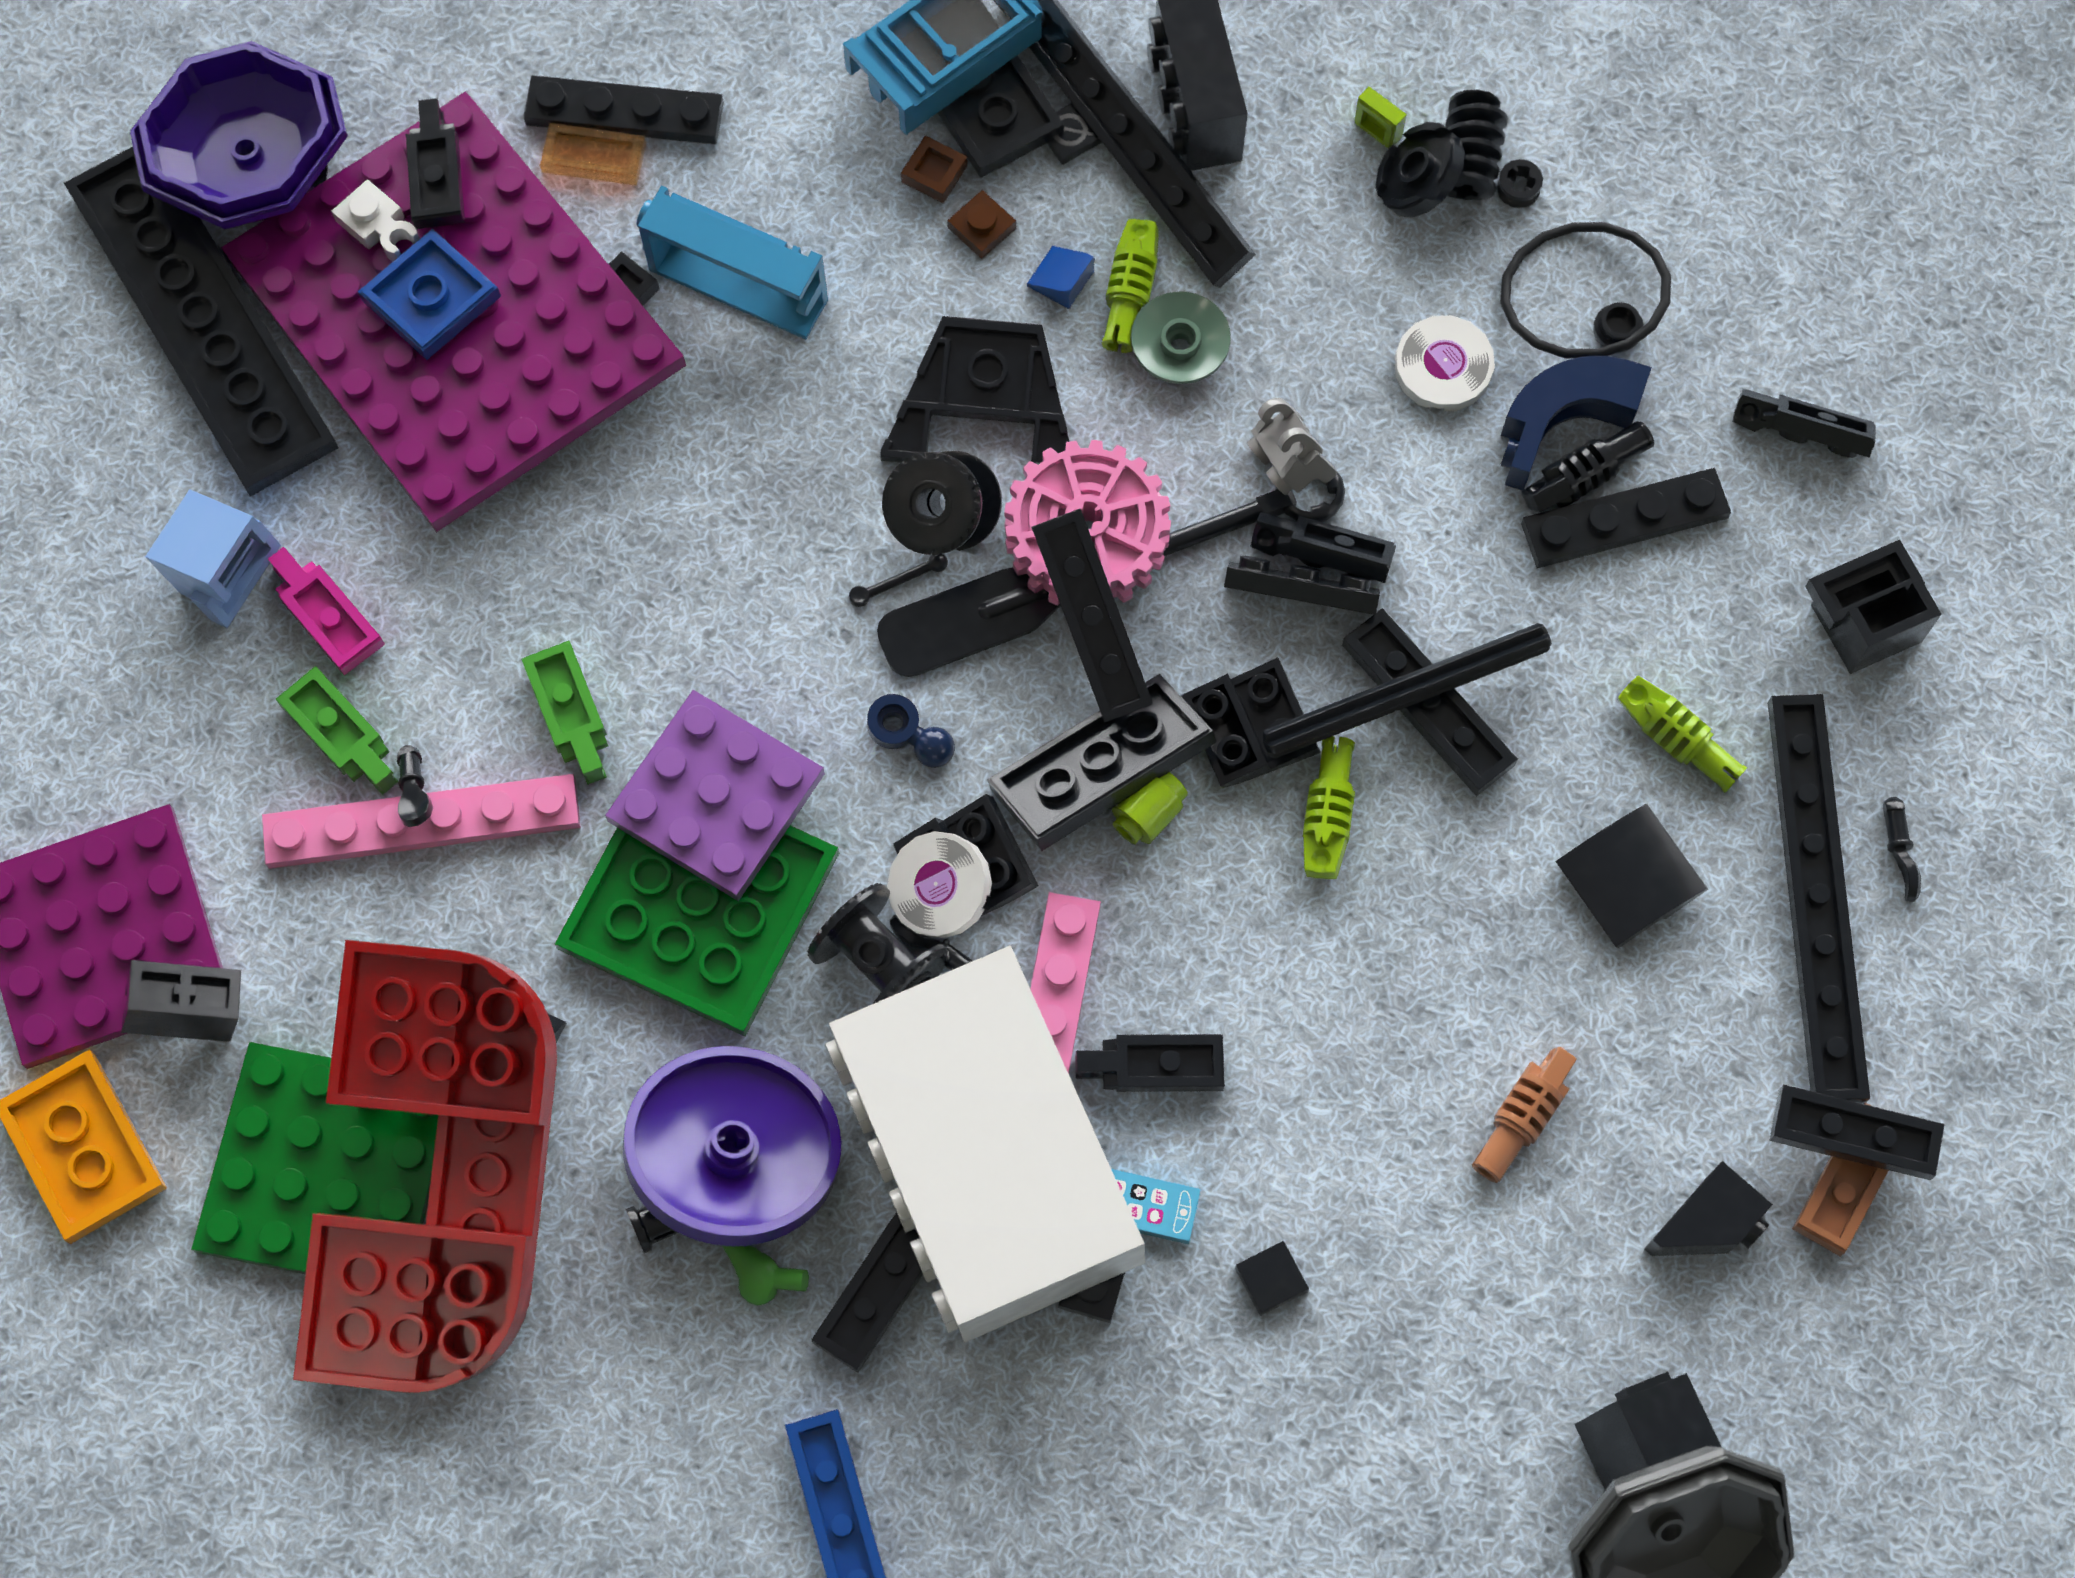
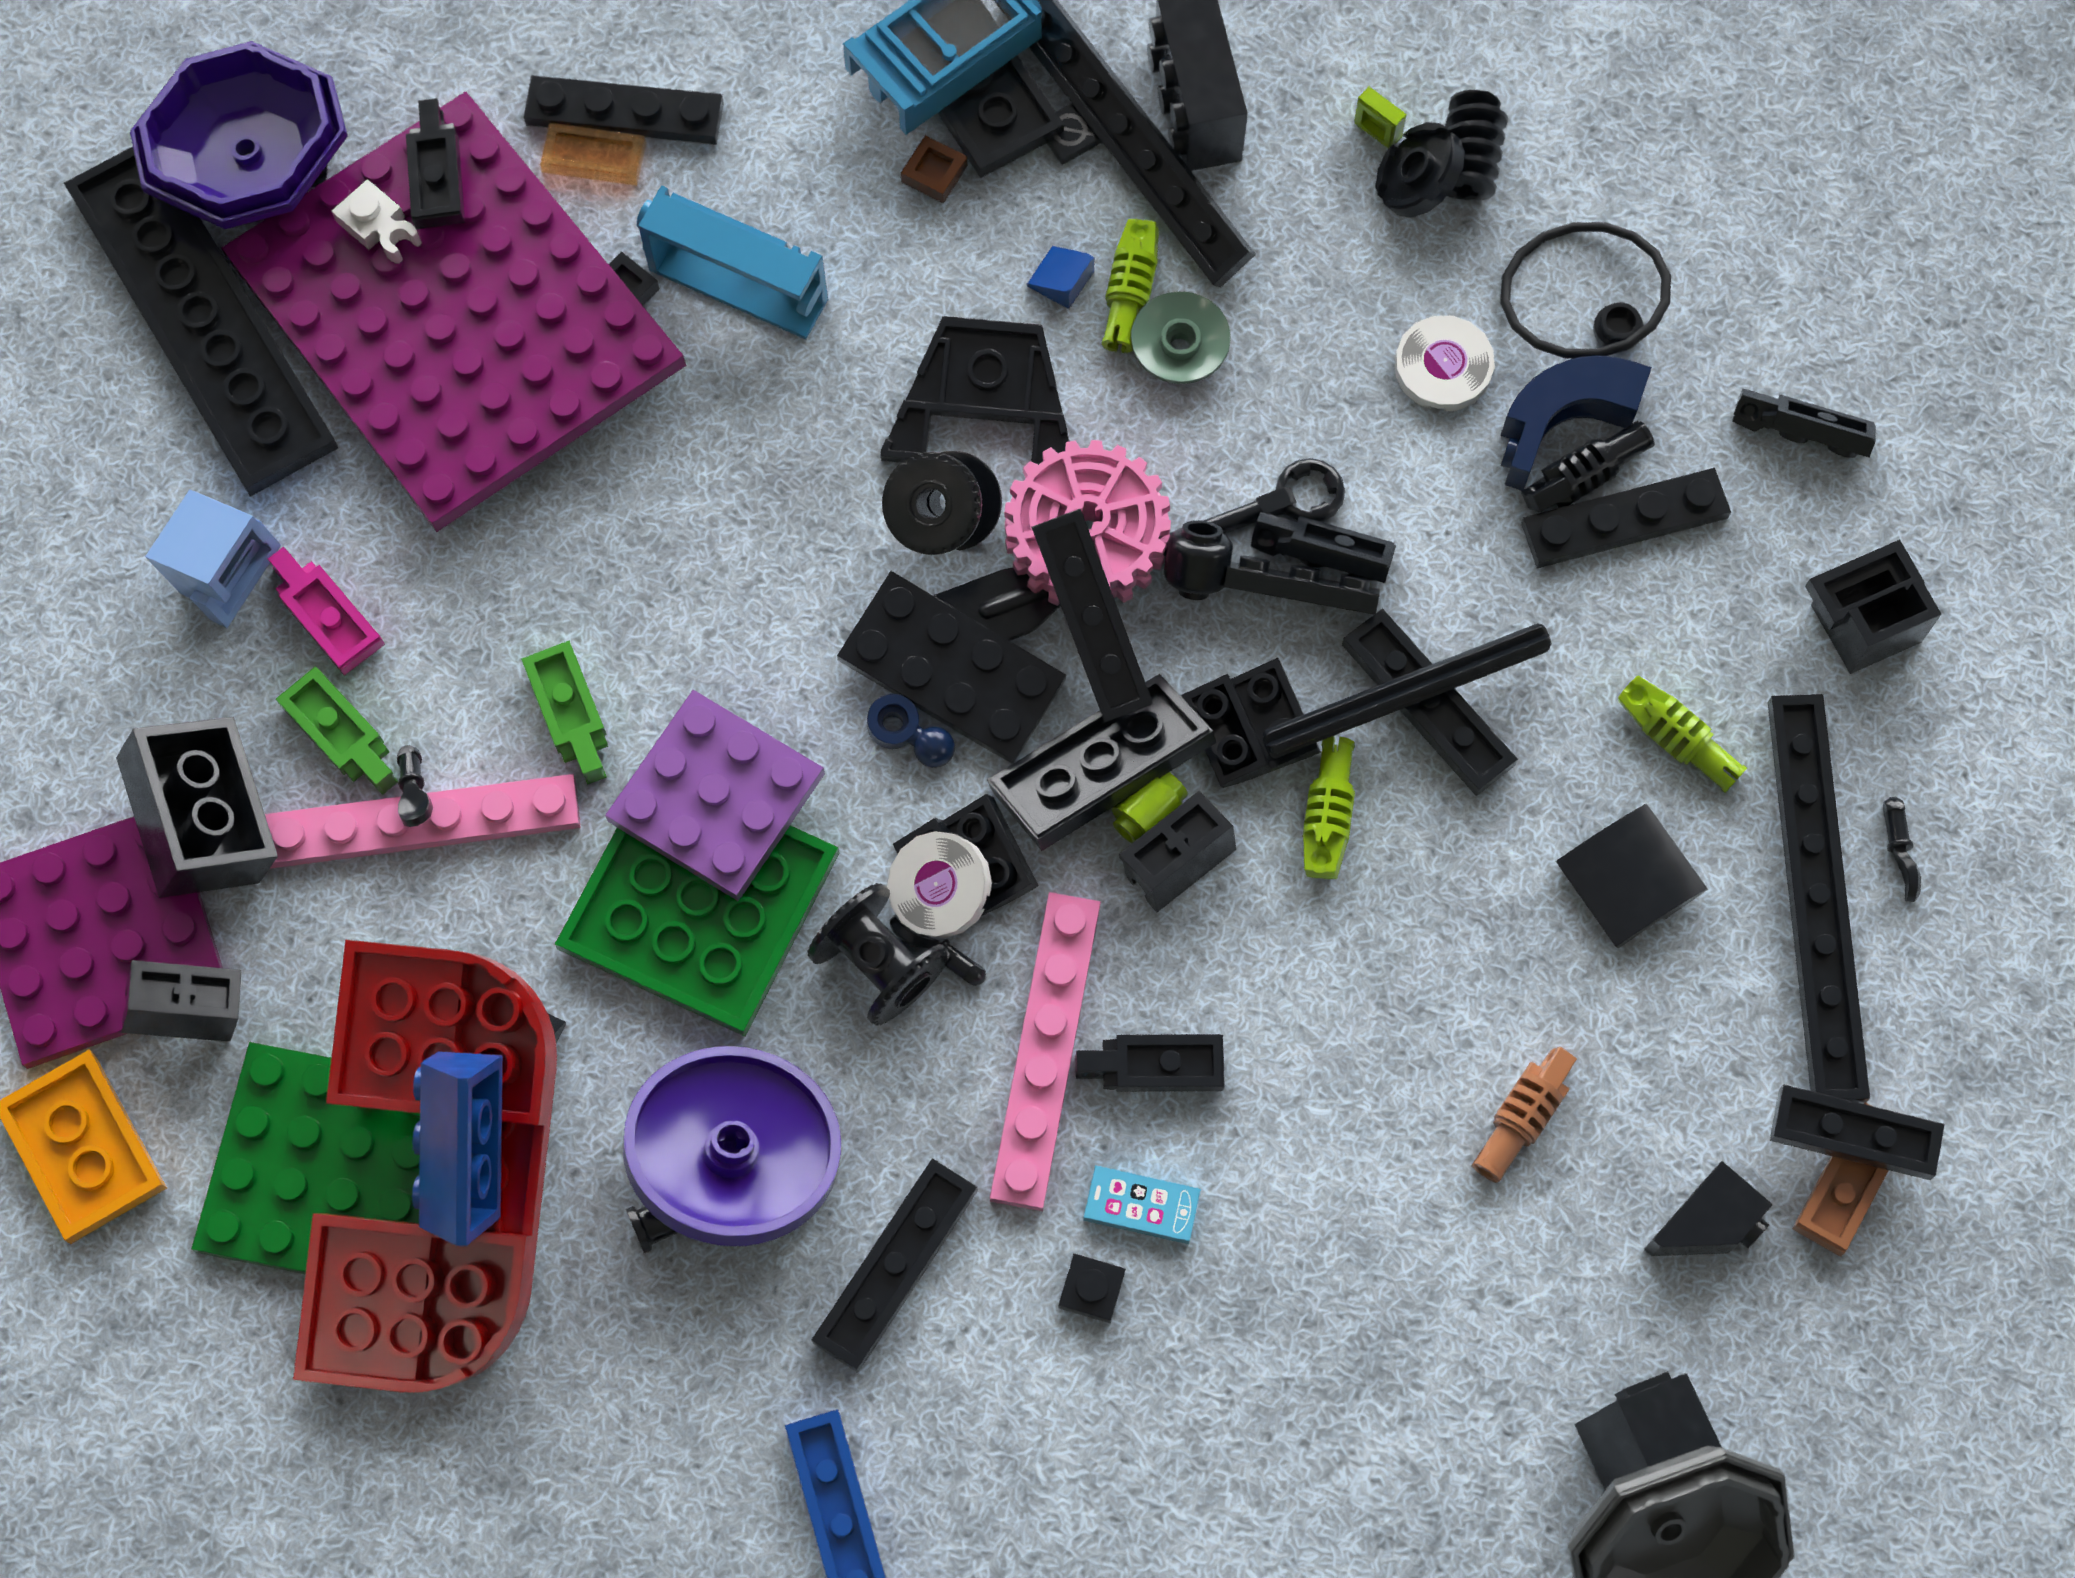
(196, 806): none -> black brick
(429, 294): blue tile -> none
(458, 1144): none -> blue slope
(761, 1276): bright green animal -> none
(860, 595): black hinge -> none
(951, 667): none -> black plate
(981, 224): reddish brown plate -> none
(985, 1145): white brick -> none
(1178, 850): none -> black hinge
(1197, 559): none -> black head
(1271, 1278): black tile -> none
(1289, 448): light grey piece -> none
(1505, 186): black bush -> none

